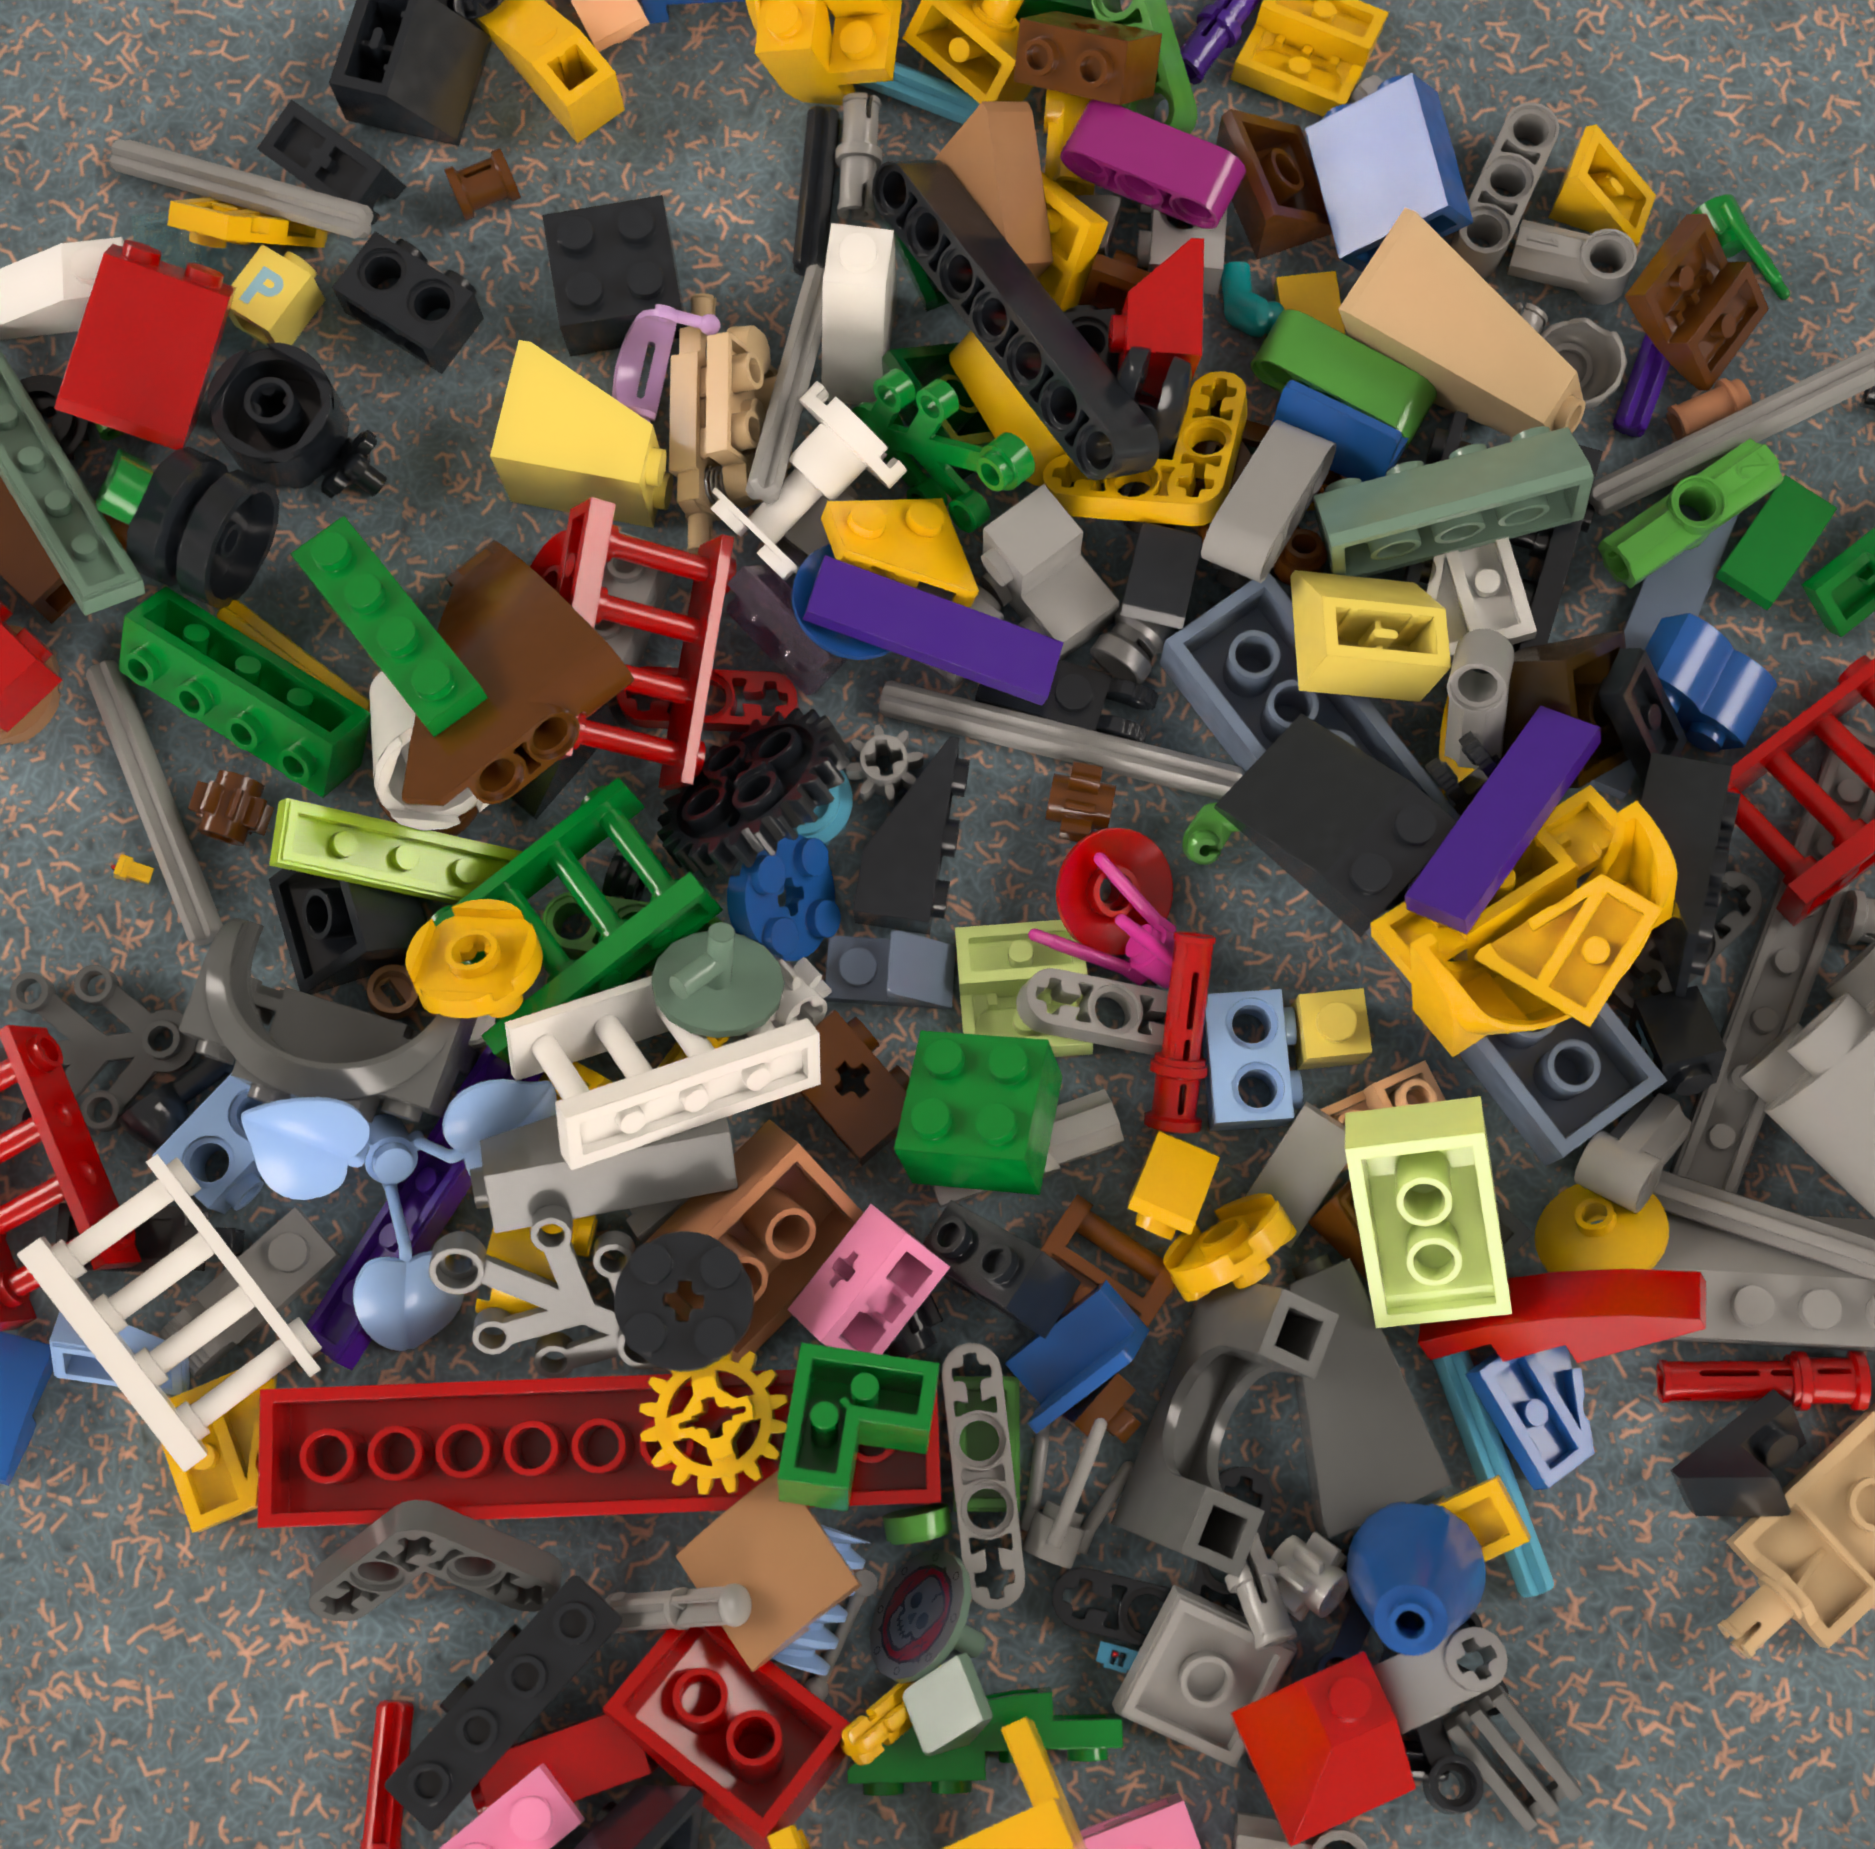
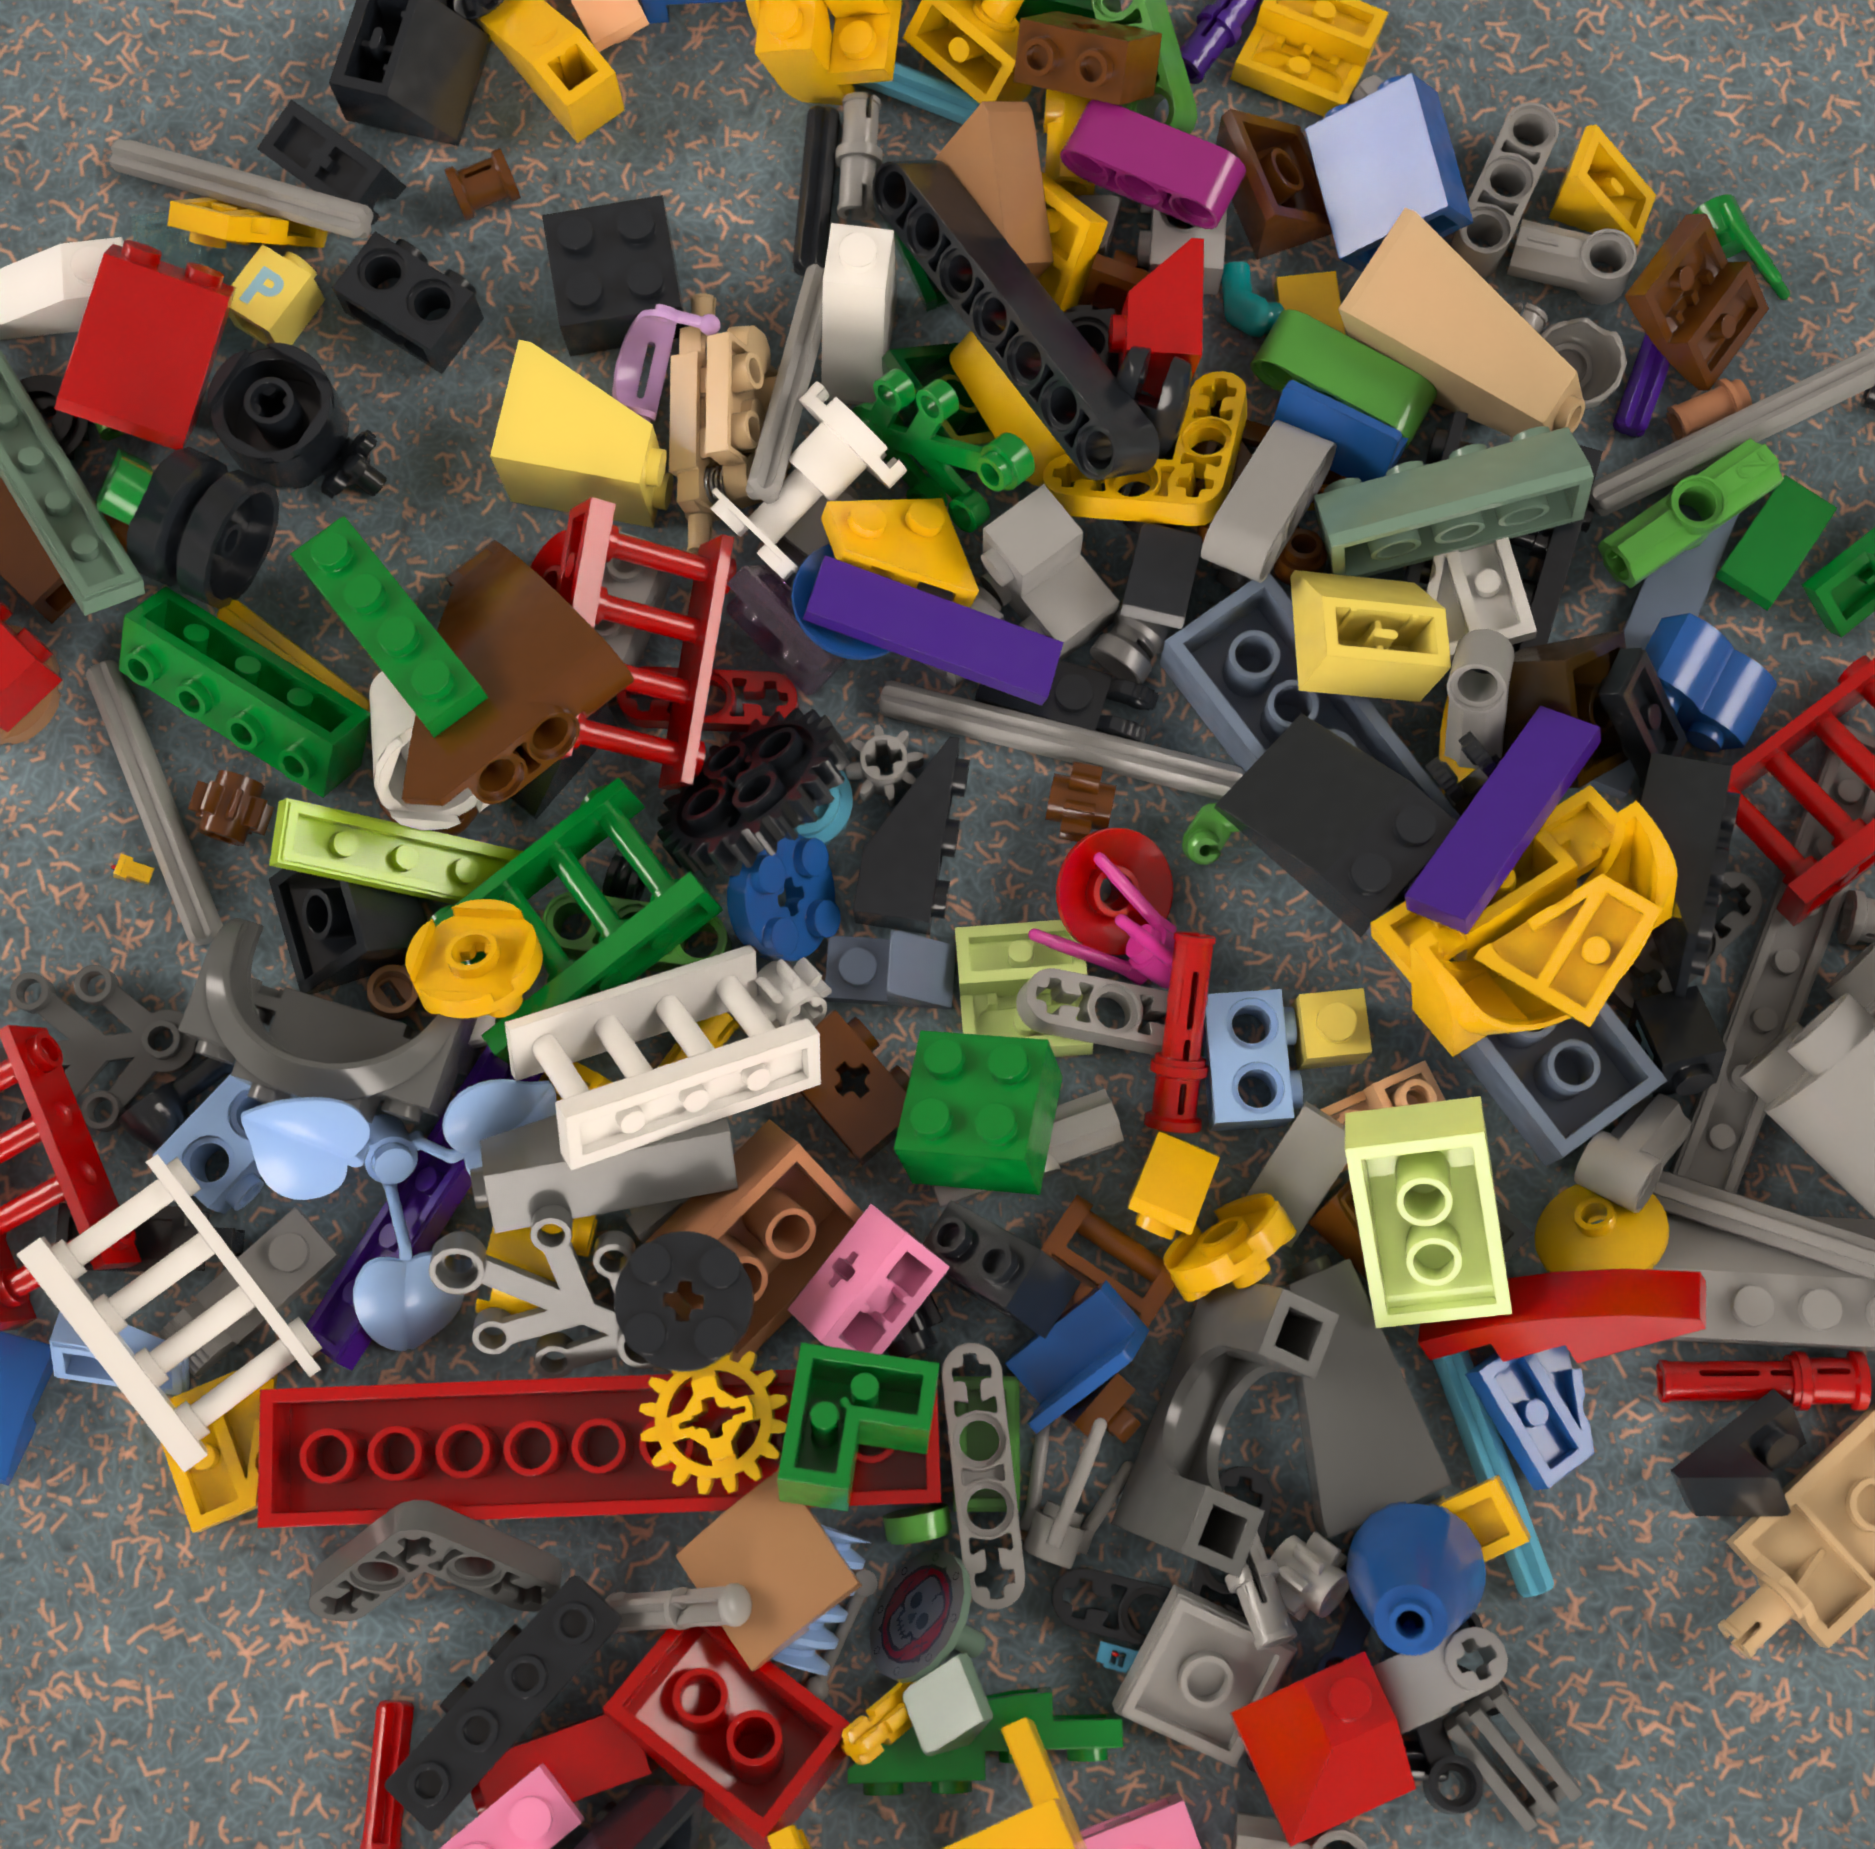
(717, 983): sand green shield -> none

